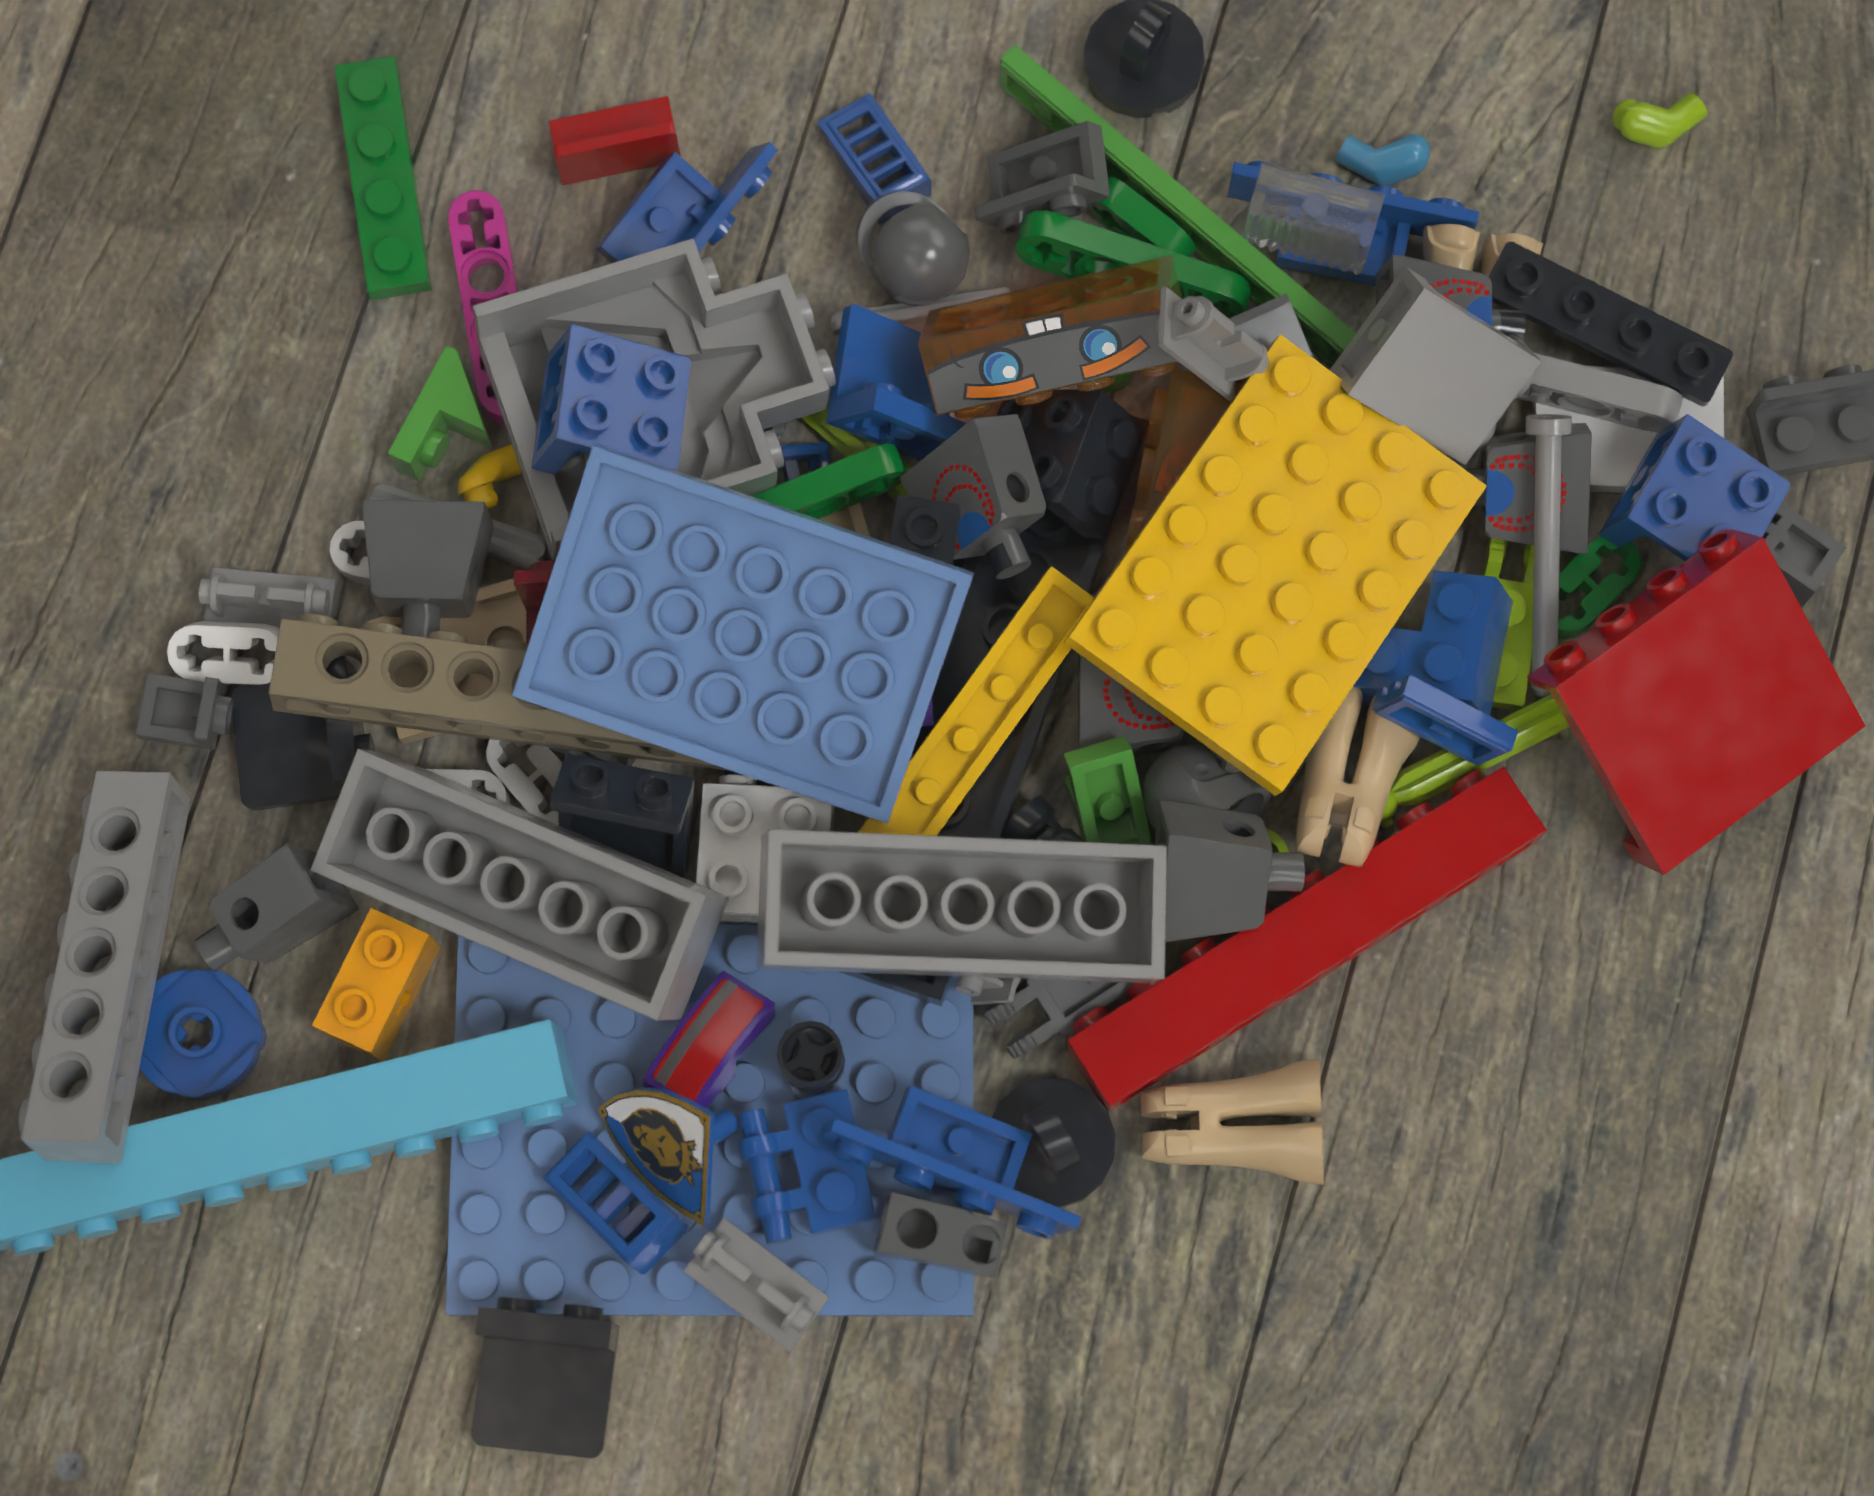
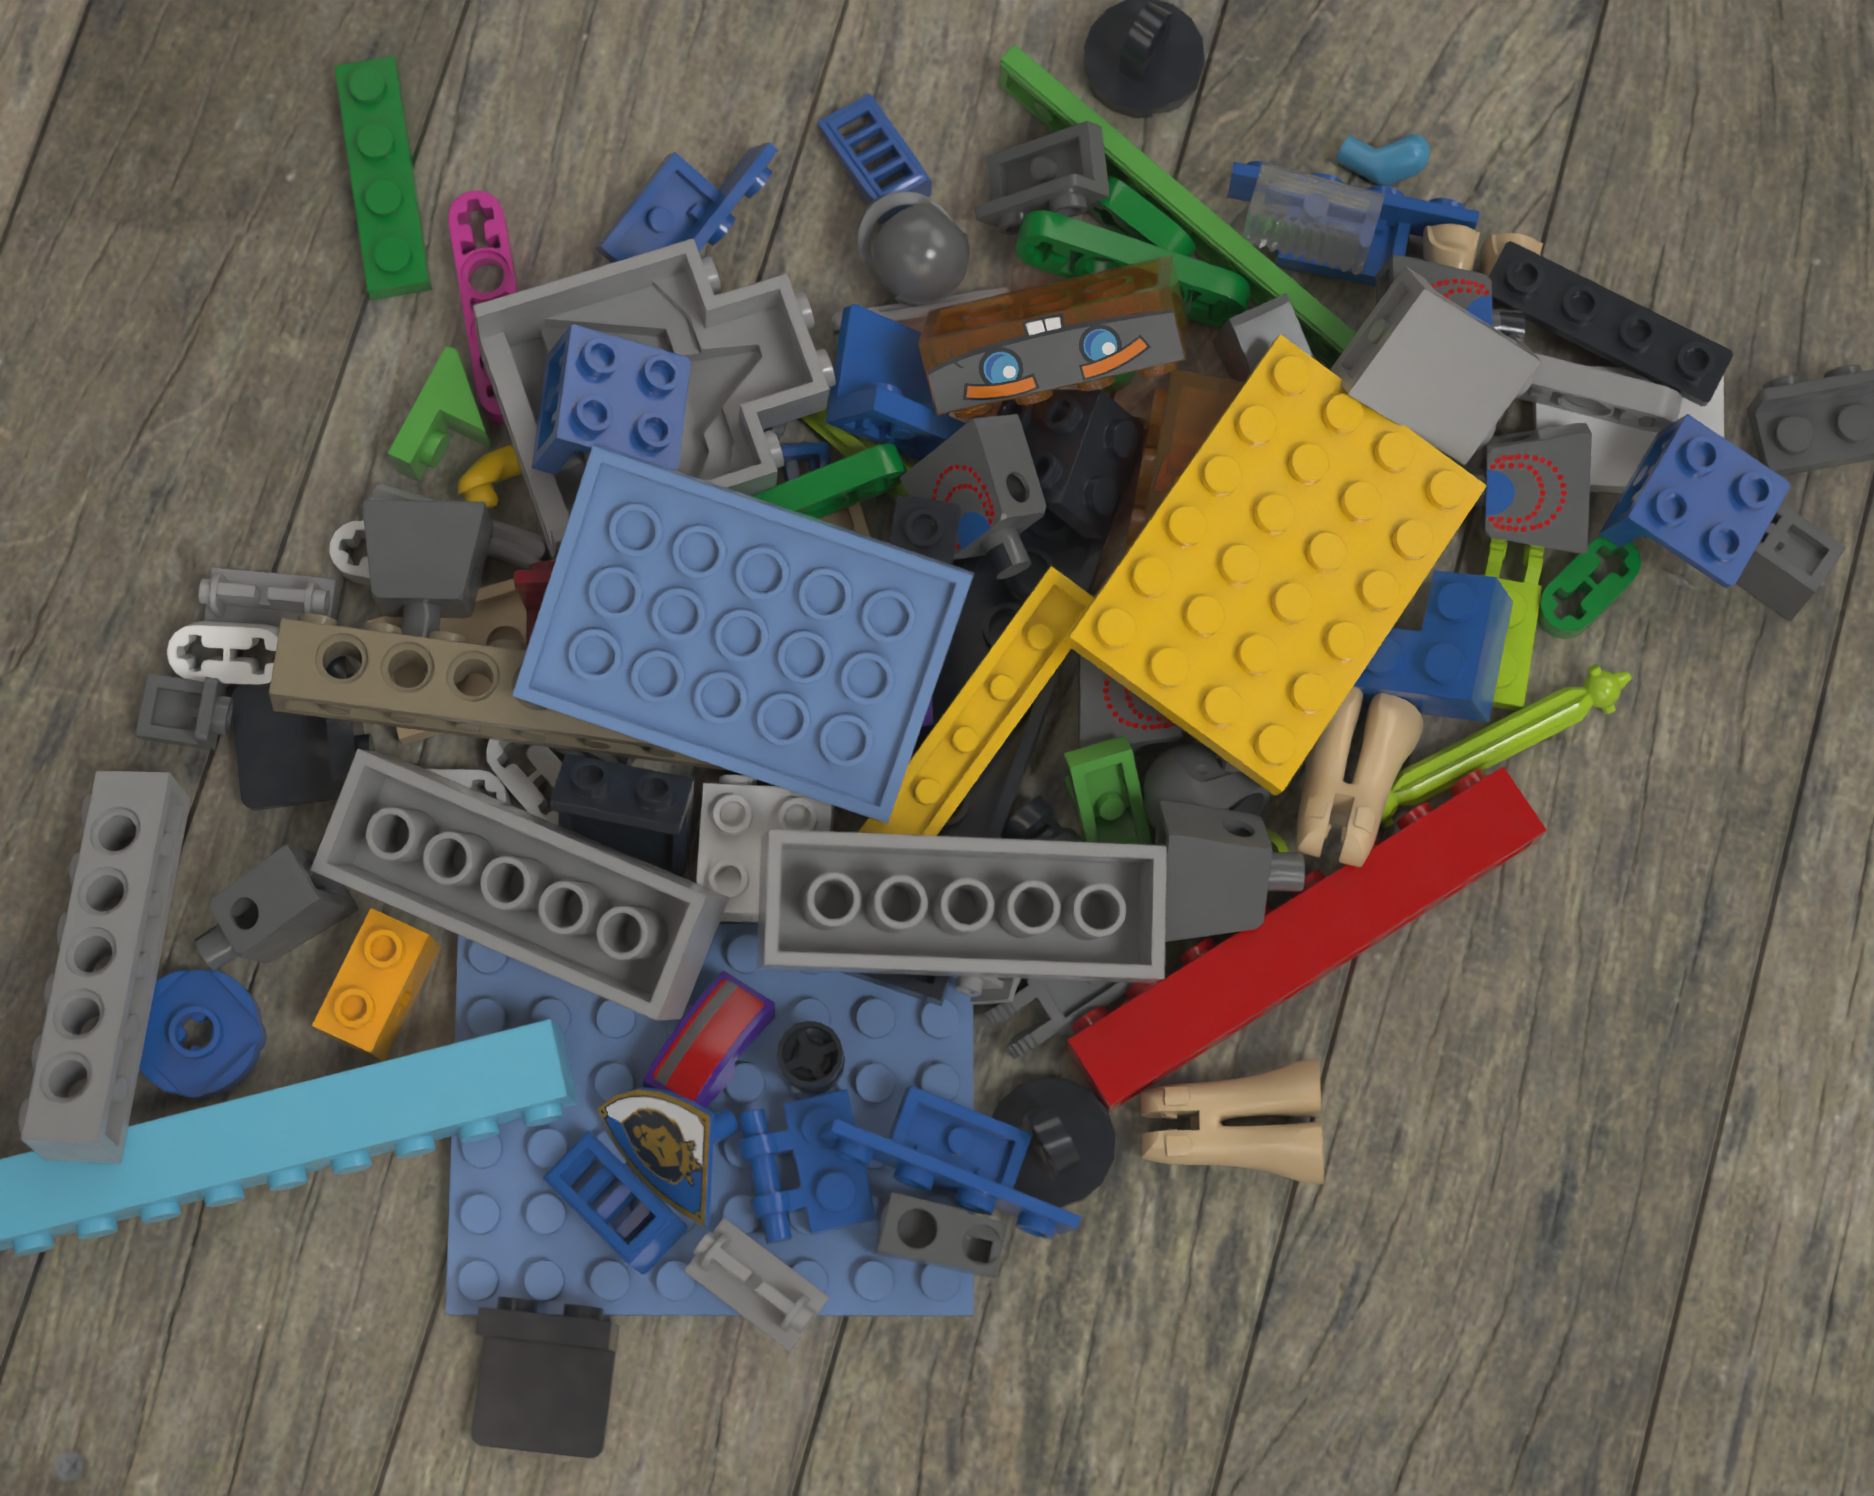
(613, 140): red panel -> none
(1207, 343): light grey hinge -> none
(1444, 720): blue tile -> none
(1547, 501): light grey bar -> none
(1656, 125): lime arm -> none
(1700, 697): red panel -> none

